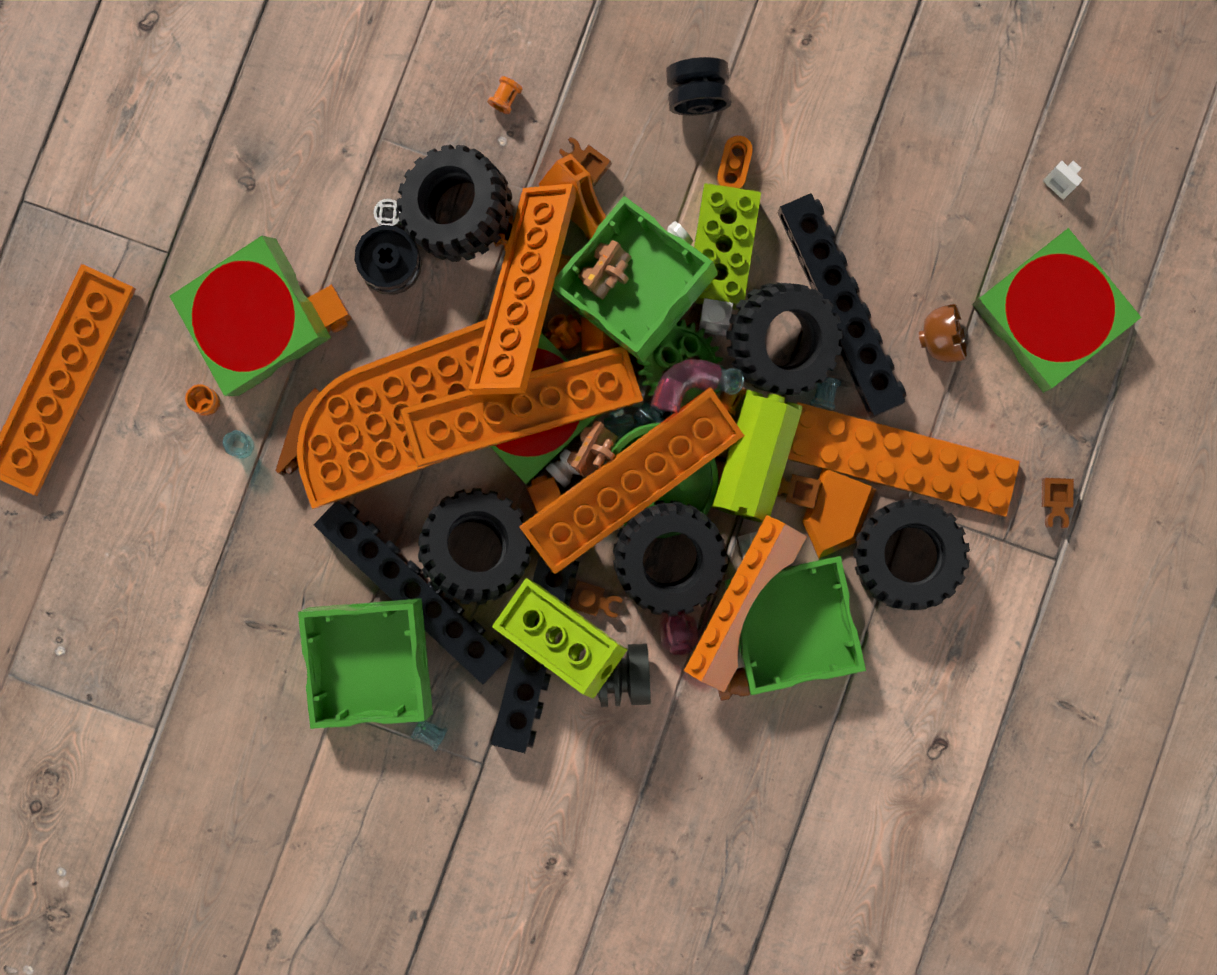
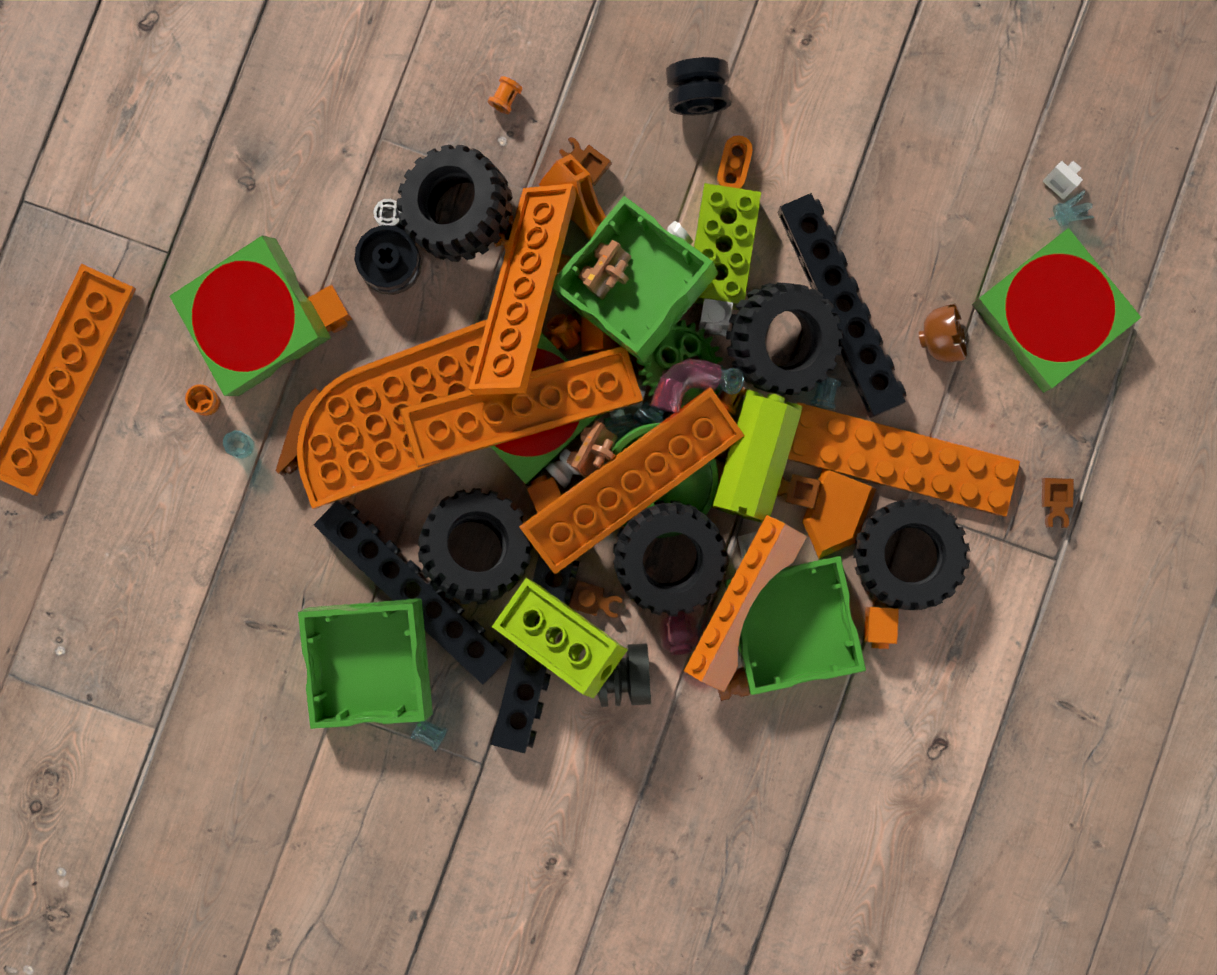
(881, 626): none -> orange brick
(1066, 213): none -> clear light blue piece

